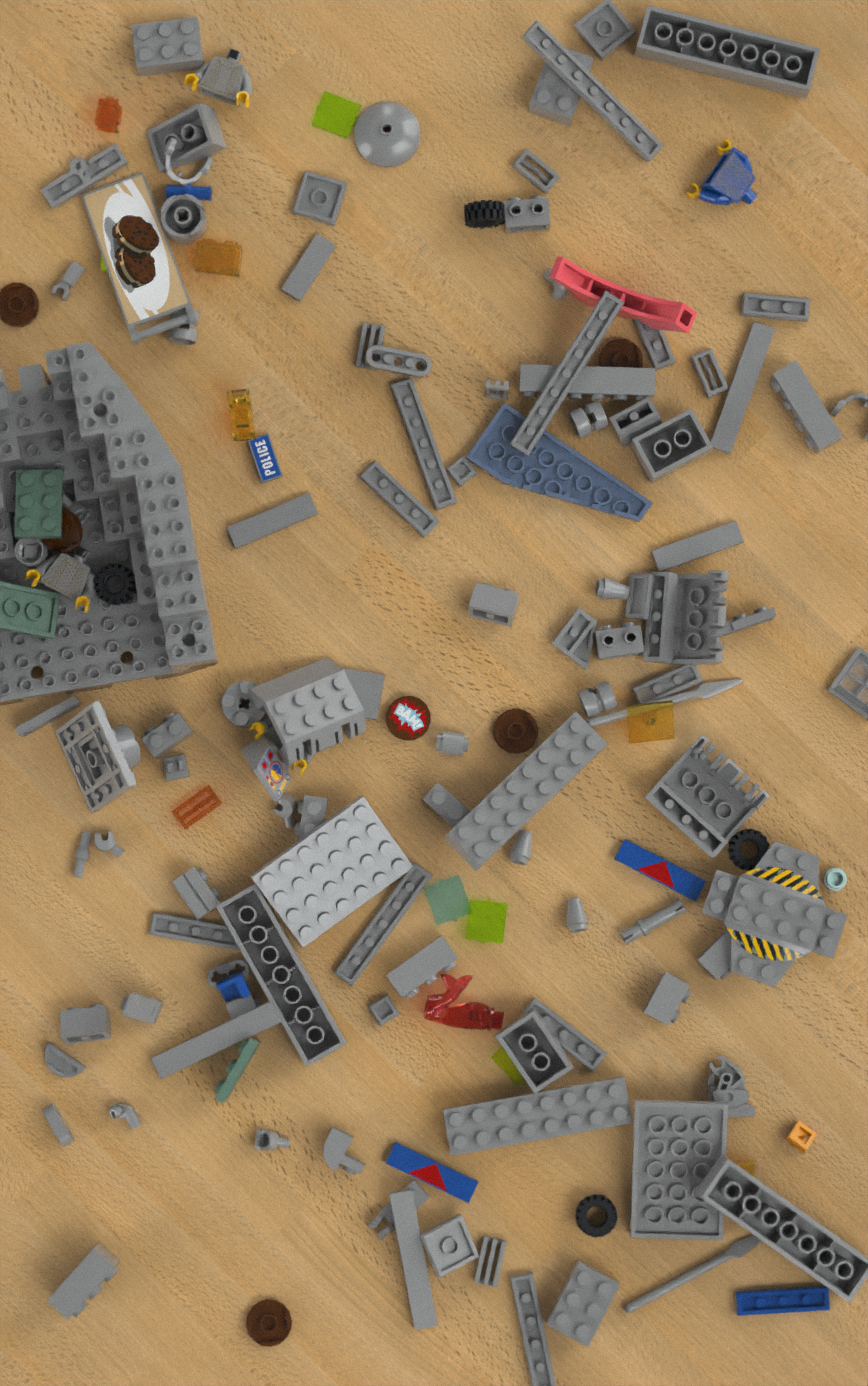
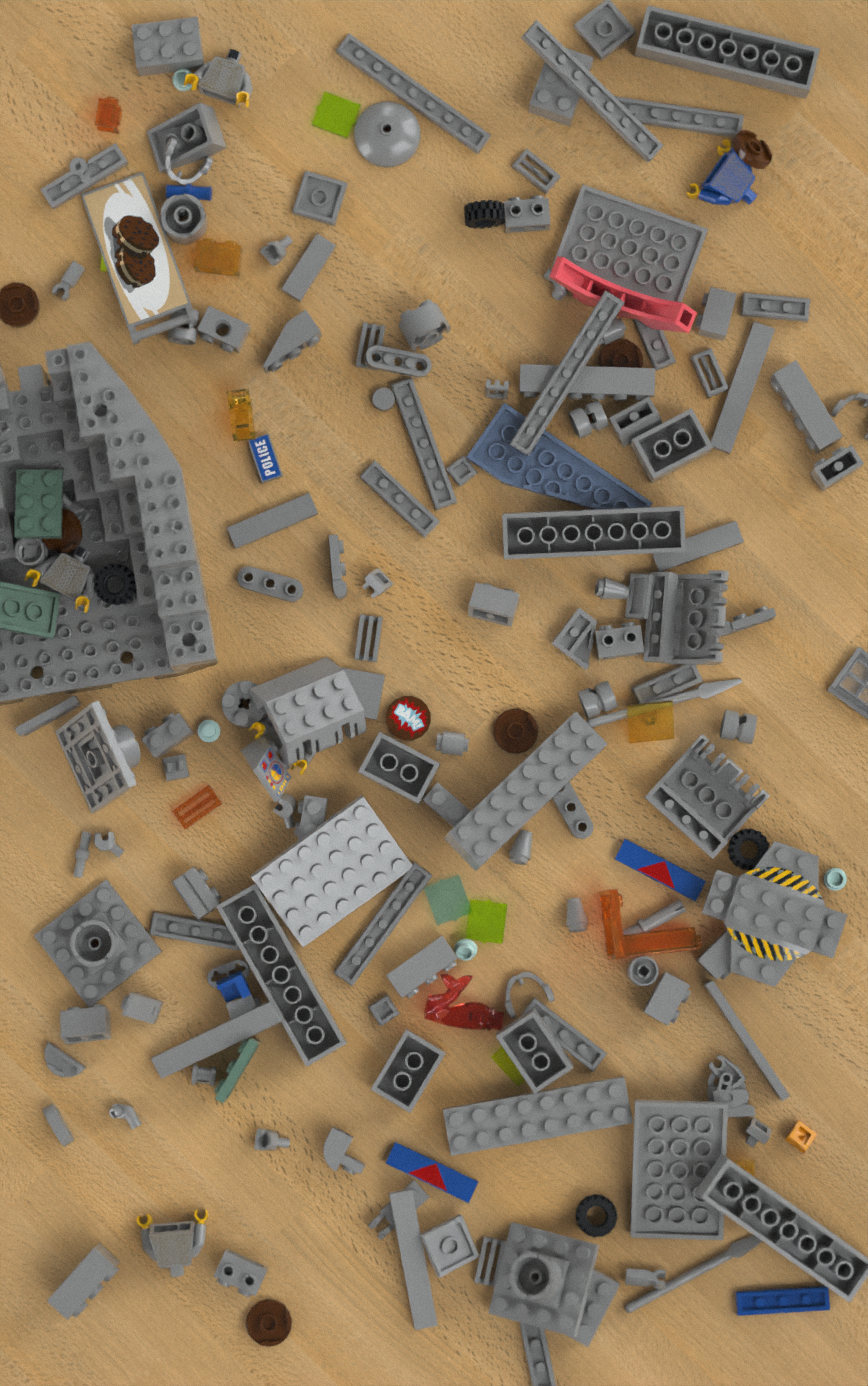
(121, 949): none -> light grey piece
(173, 1243): none -> light grey torso
(178, 80): none -> light aqua plate
(204, 1075): none -> light grey bush
(209, 731): none -> light aqua plate
(214, 320): none -> light grey brick
(240, 1272): none -> light grey brick
(275, 250): none -> light grey piece
(280, 587): none -> light grey plate
(295, 336): none -> light grey slope
(338, 569): none -> light grey hinge
(370, 619): none -> light grey tile
(378, 582): none -> light grey tile
(383, 399): none -> light grey tile
(399, 768): none -> light grey brick
(408, 1070): none -> light grey brick
(413, 93): none -> light grey tile
(423, 325): none -> light grey brick
(465, 949): none -> light aqua plate
(508, 1005): none -> light grey piece
(561, 1291): none -> light grey piece
(575, 817): none -> light grey plate
(594, 532): none -> light grey brick
(614, 332): none -> light grey brick
(631, 244): none -> light grey plate
(640, 944): none -> clear orange piece
(643, 971): none -> light grey wheel
(645, 1278): none -> light grey bar
(684, 117): none -> light grey tile
(716, 314): none -> light grey brick
(738, 726): none -> light grey wheel
(746, 1040): none -> light grey tile
(751, 150): none -> reddish brown tile
(757, 1131): none -> light grey tile
(836, 468): none -> light grey brick

